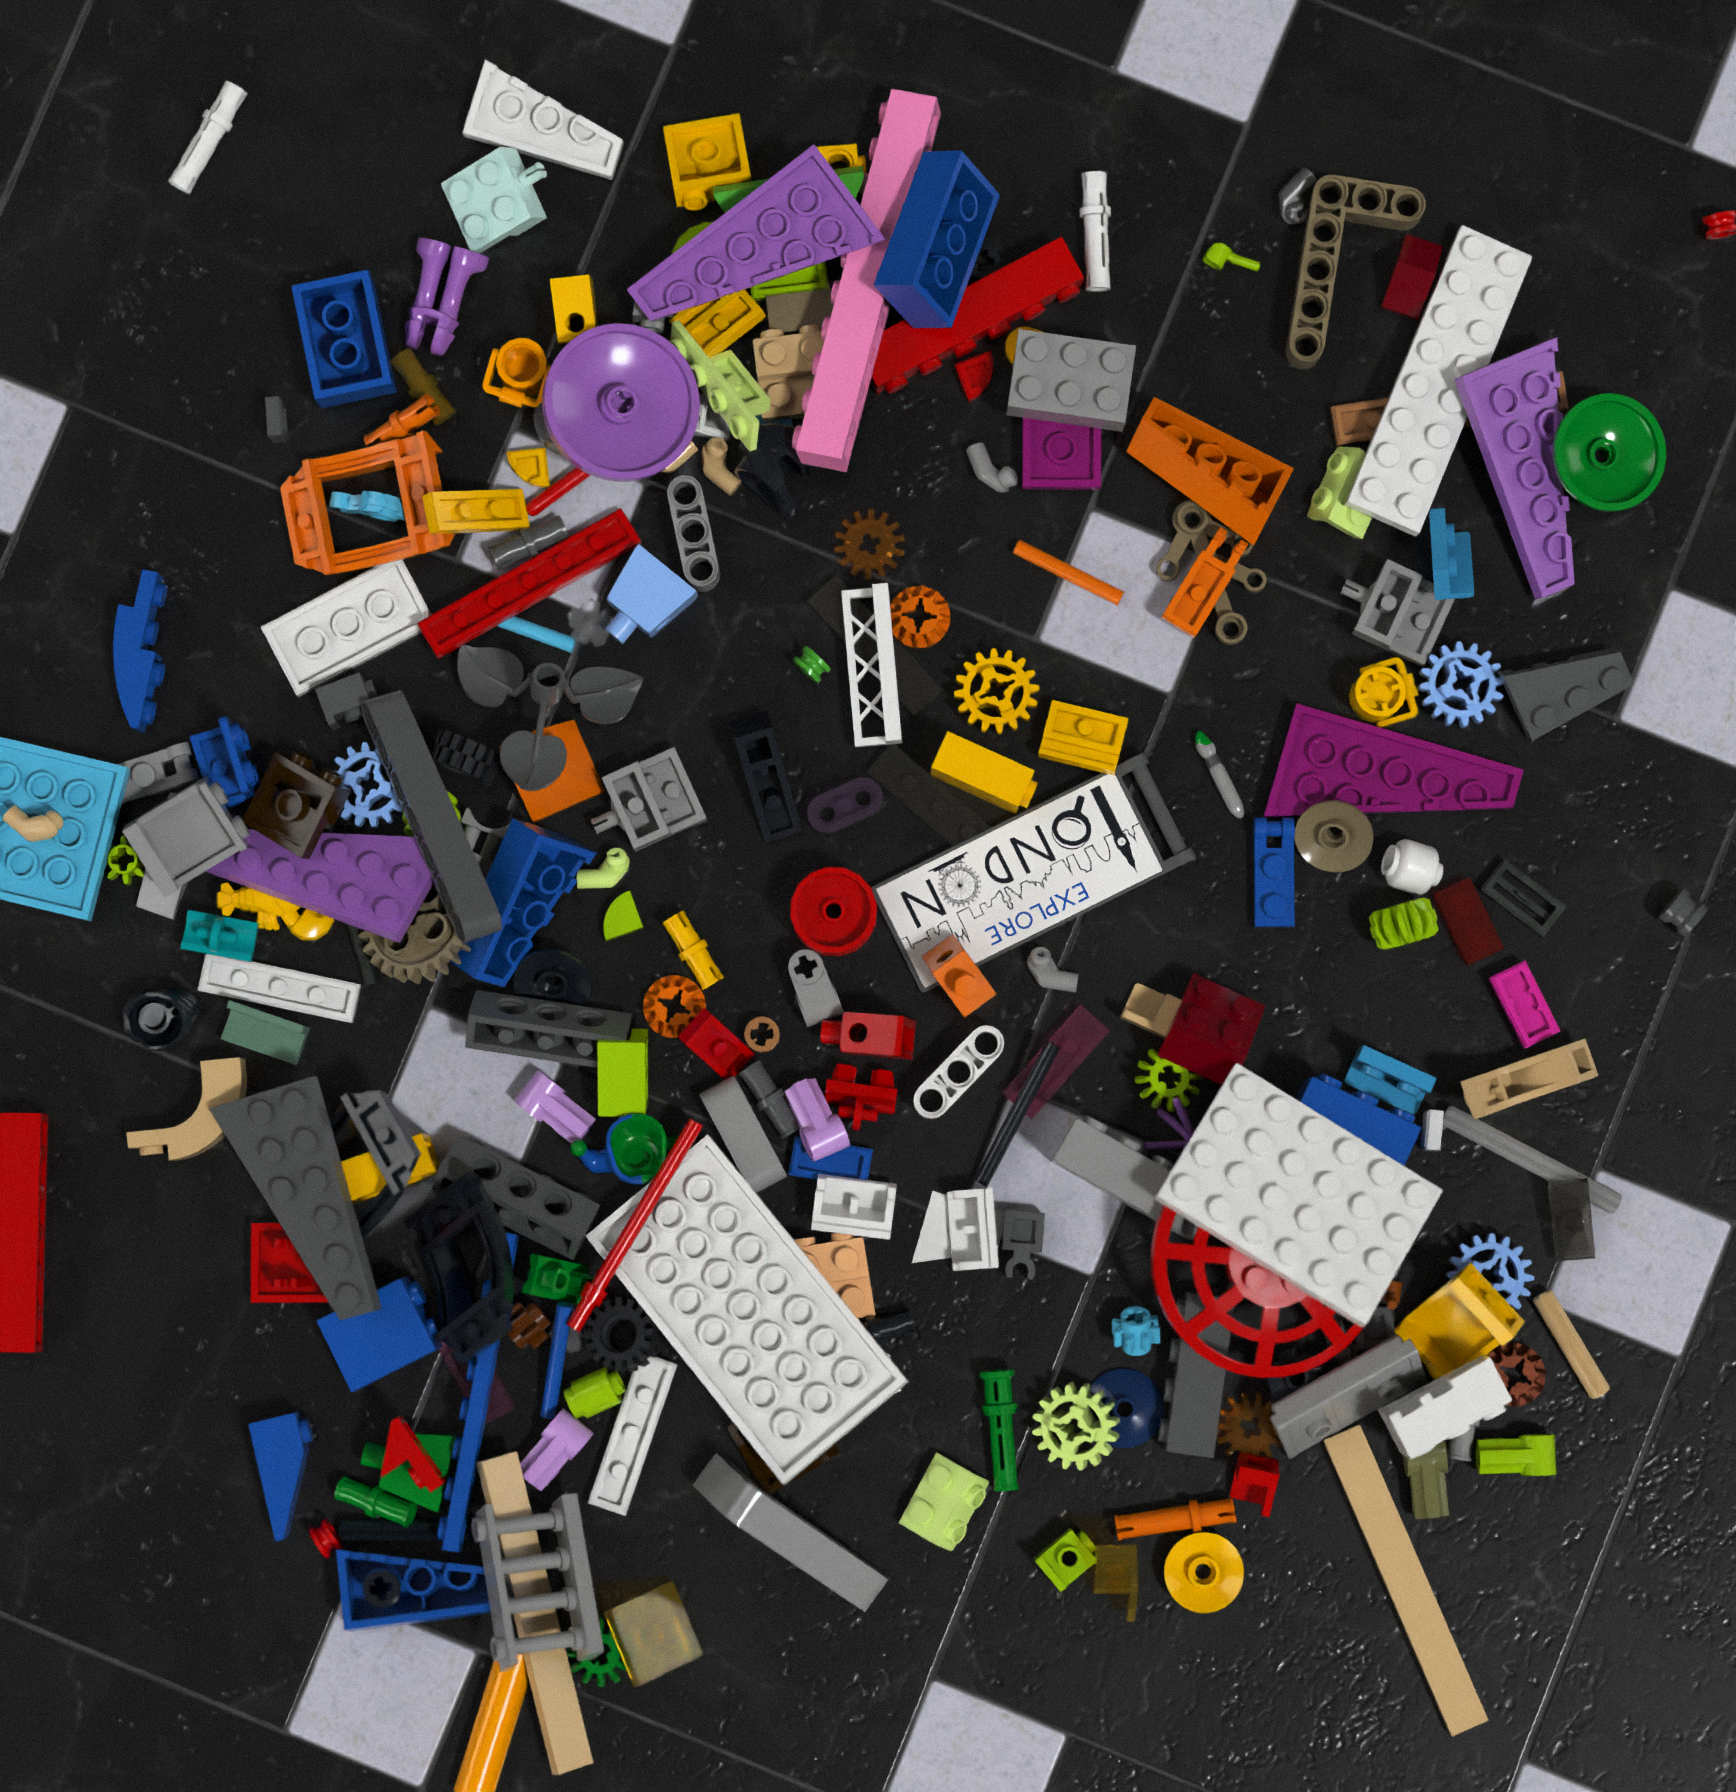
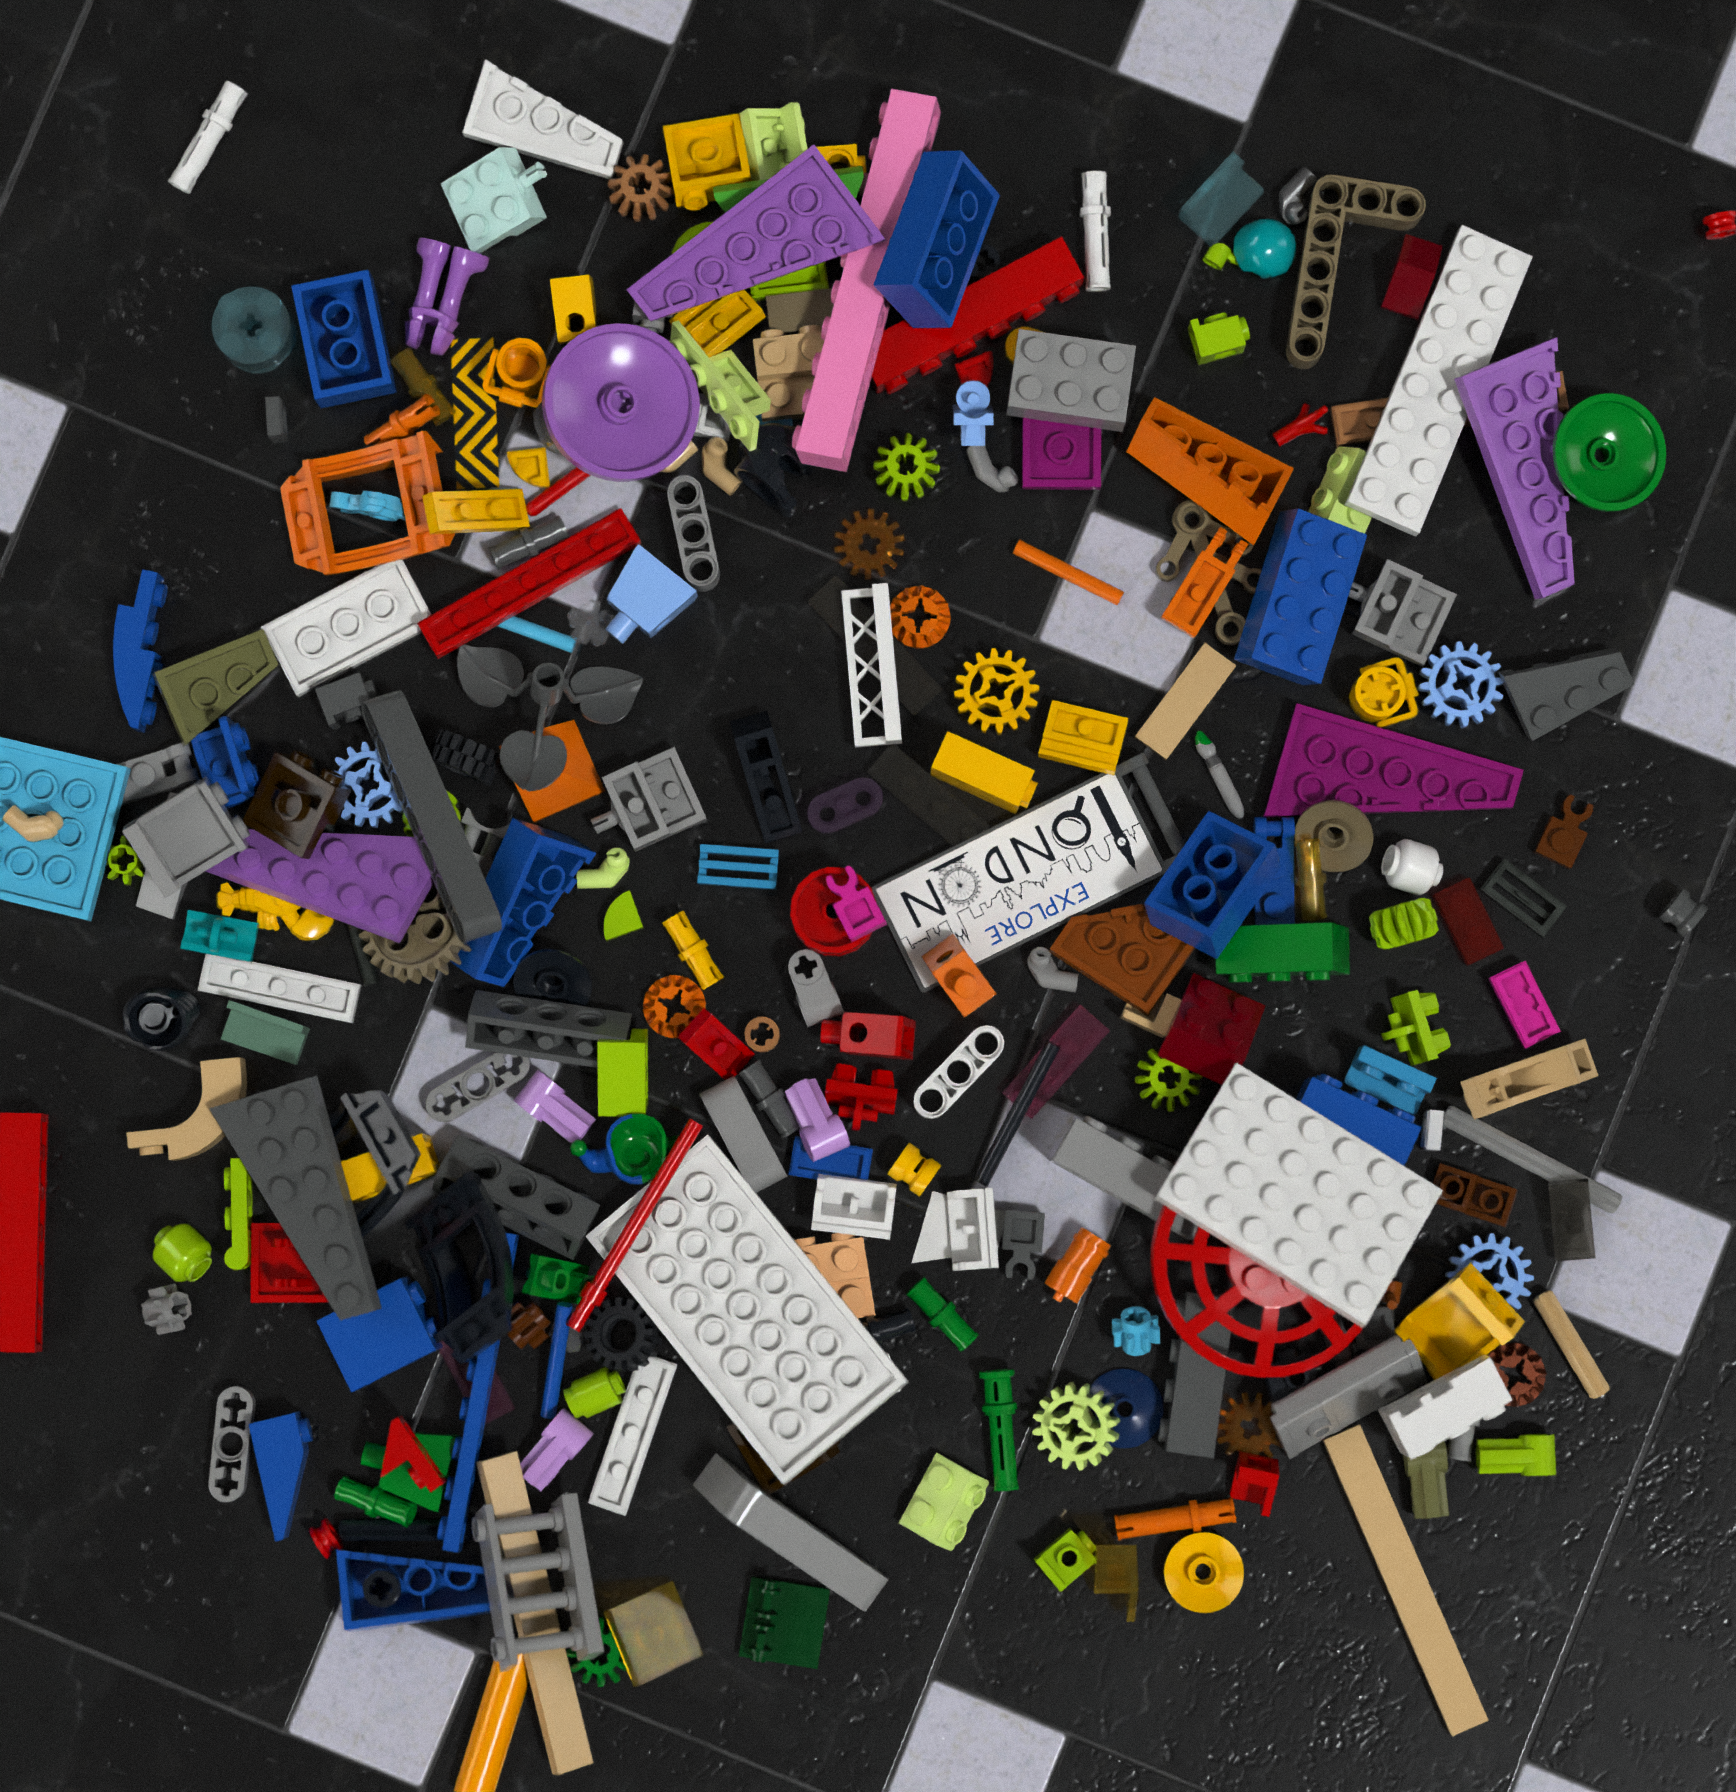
(166, 1309): none -> light grey gear
(182, 1252): none -> lime head
(213, 681): none -> olive wing
(237, 314): none -> clear light blue brick
(238, 1474): none -> light grey beam
(239, 1215): none -> lime plate
(457, 1107): none -> light grey beam
(474, 416): none -> sticker
(626, 193): none -> medium nougat gear
(705, 864): none -> dark azure tile
(772, 138): none -> yellowish green bracket
(784, 1623): none -> dark green hinge
(811, 664): bright green bush -> none
(857, 908): none -> dark pink plate
(891, 467): none -> lime gear
(906, 1164): none -> yellow wheel
(942, 1314): none -> green pin
(973, 412): none -> light blue hips
(1076, 1267): none -> orange piece
(1123, 954): none -> dark orange plate
(1185, 701): none -> tan tile
(1185, 1130): medium lavender plant -> none
(1212, 884): none -> blue brick
(1218, 337): none -> lime brick
(1220, 201): none -> clear light blue panel
(1265, 248): none -> teal hair
(1286, 951): none -> green wedge
(1300, 597): none -> blue brick
(1301, 425): none -> red bar
(1310, 879): none -> clear yellow pin
(1412, 1029): none -> lime hips
(1450, 559): dark azure bracket -> none
(1474, 1195): none -> reddish brown slope
(1563, 838): none -> reddish brown plate

